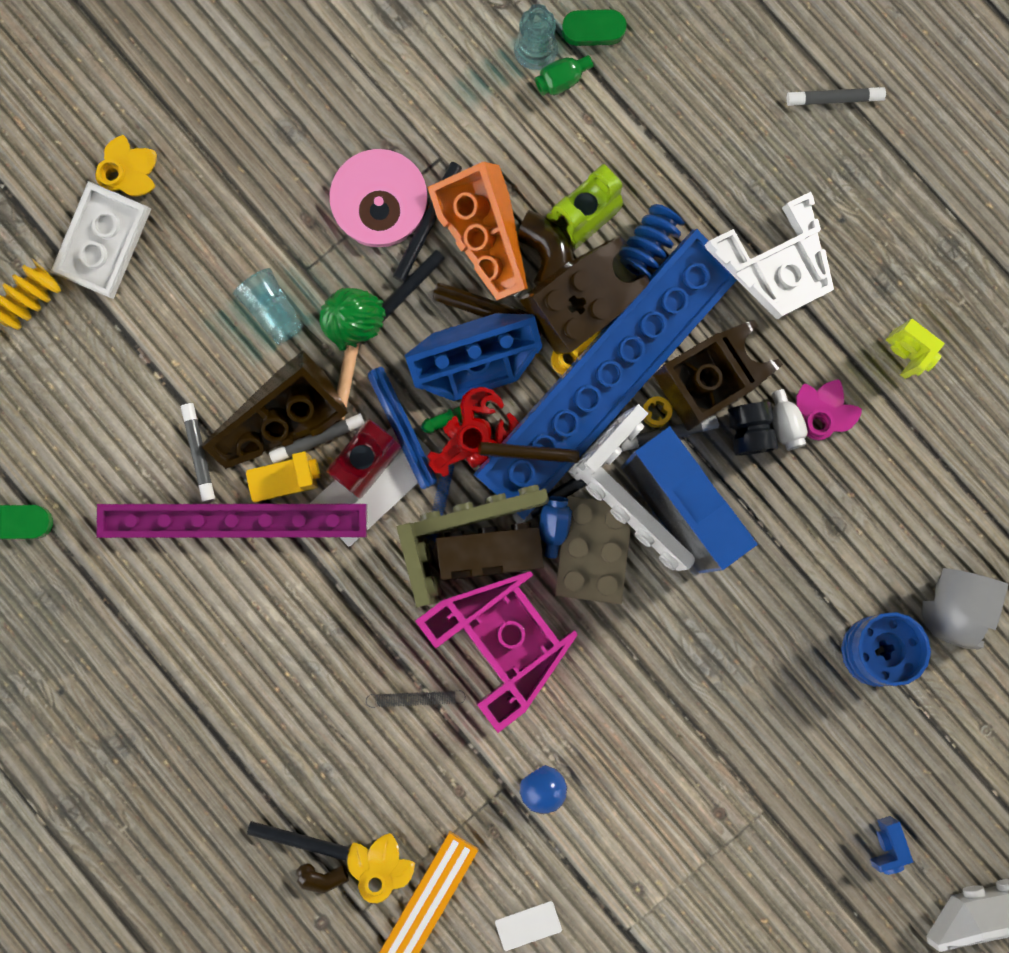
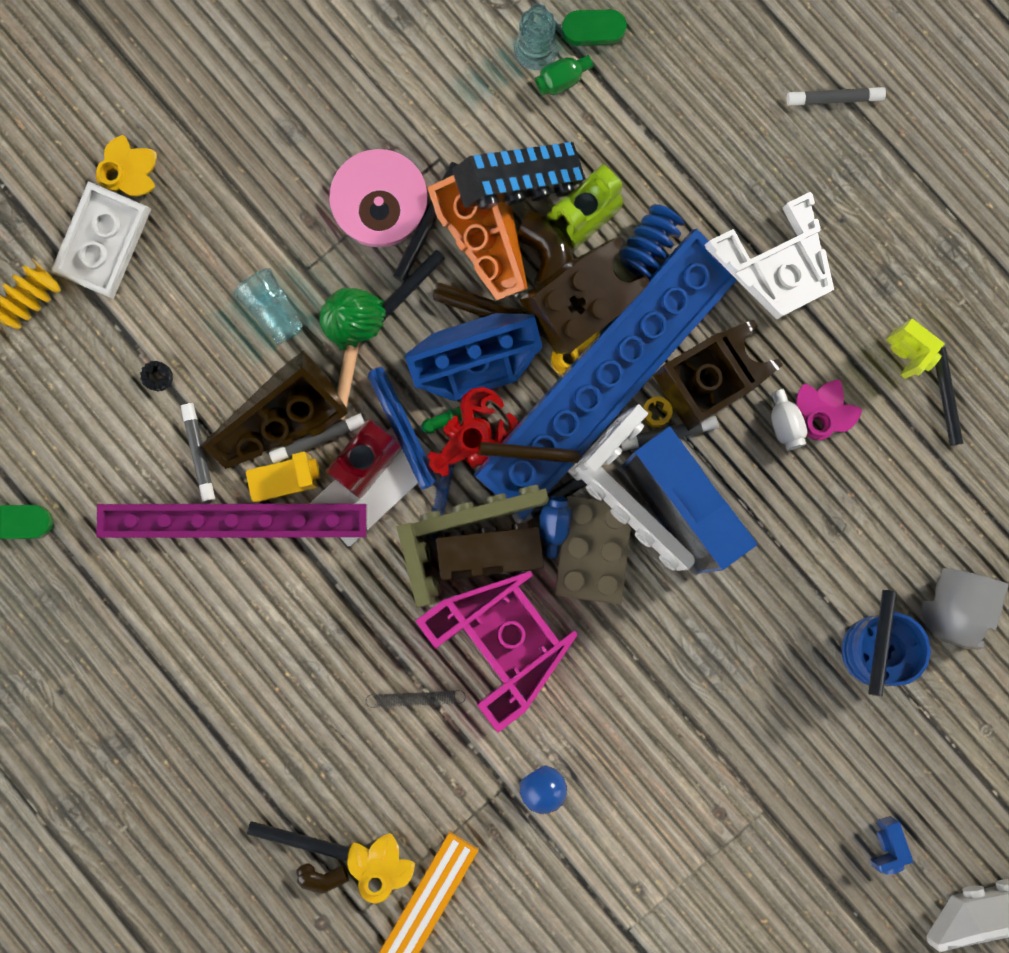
(150, 368): none -> black bush
(518, 175): none -> black brick
(528, 926): white sticker -> none
(752, 428): black wheel -> none
(882, 643): none -> black bar
(948, 399): none -> black bar

